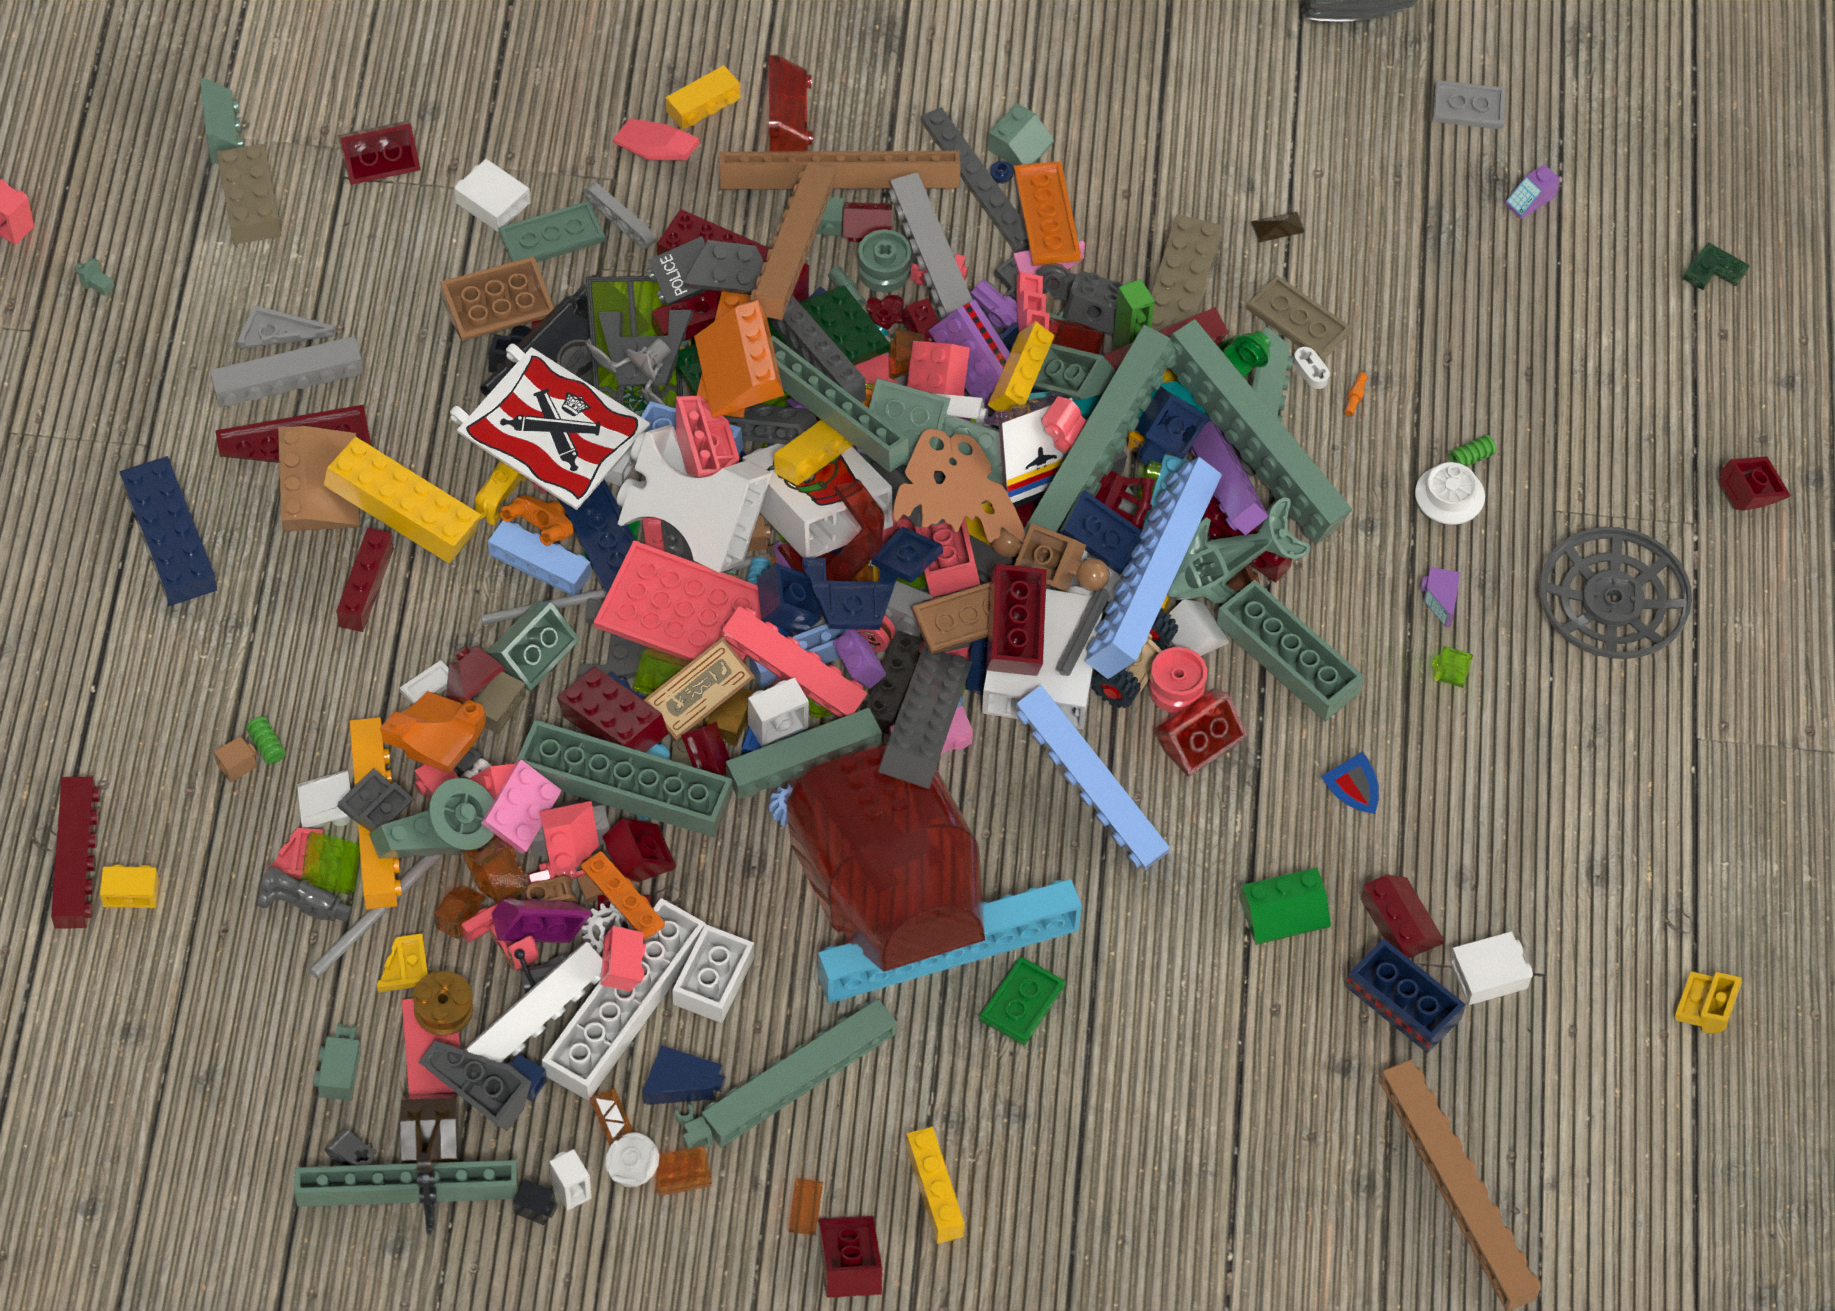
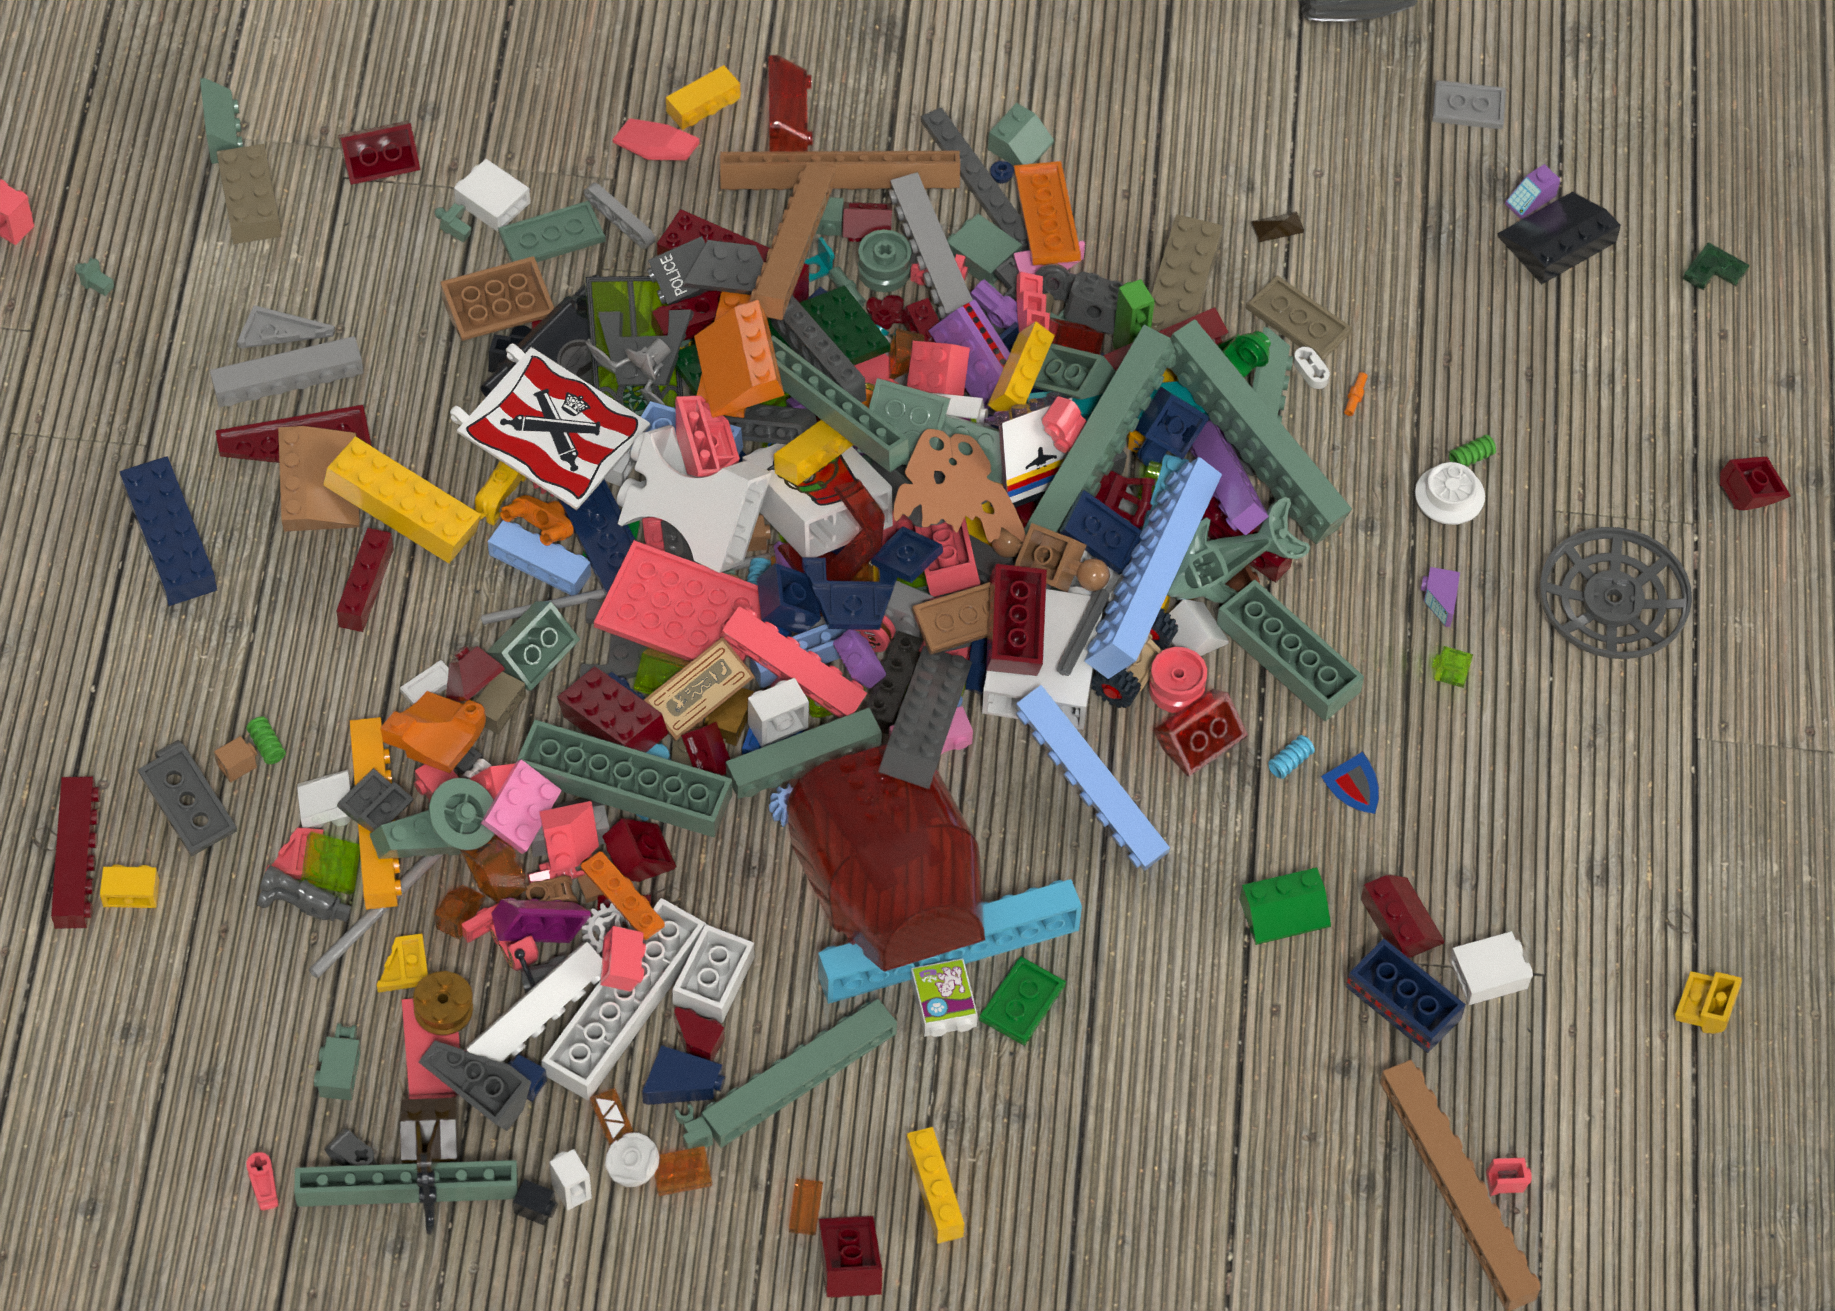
(177, 760): none -> dark grey hinge
(262, 1181): none -> coral piece
(451, 221): none -> sand green piece
(699, 1035): none -> dark red slope
(823, 260): none -> teal bracket
(944, 998): none -> brick
(983, 246): none -> sand green brick
(1291, 756): none -> medium azure piece
(1508, 1176): none -> coral window
(1560, 236): none -> black slope

